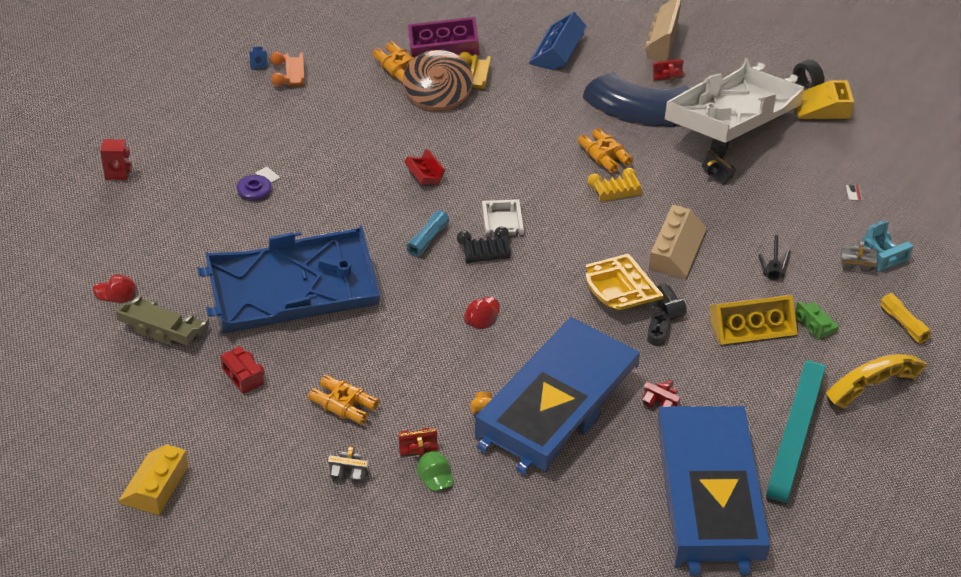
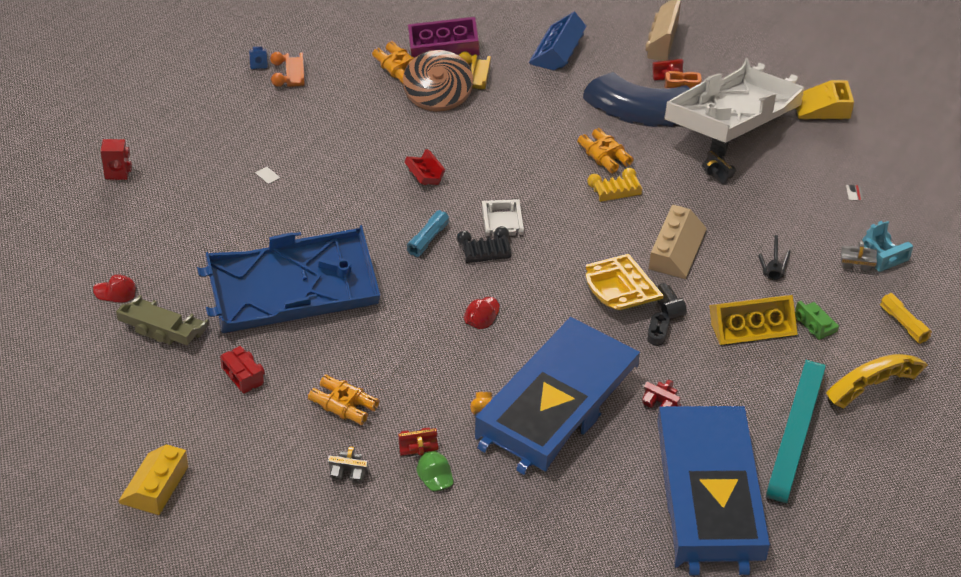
(254, 187): dark purple wheel -> none
(677, 79): none -> orange brick
(814, 70): black tyre -> none

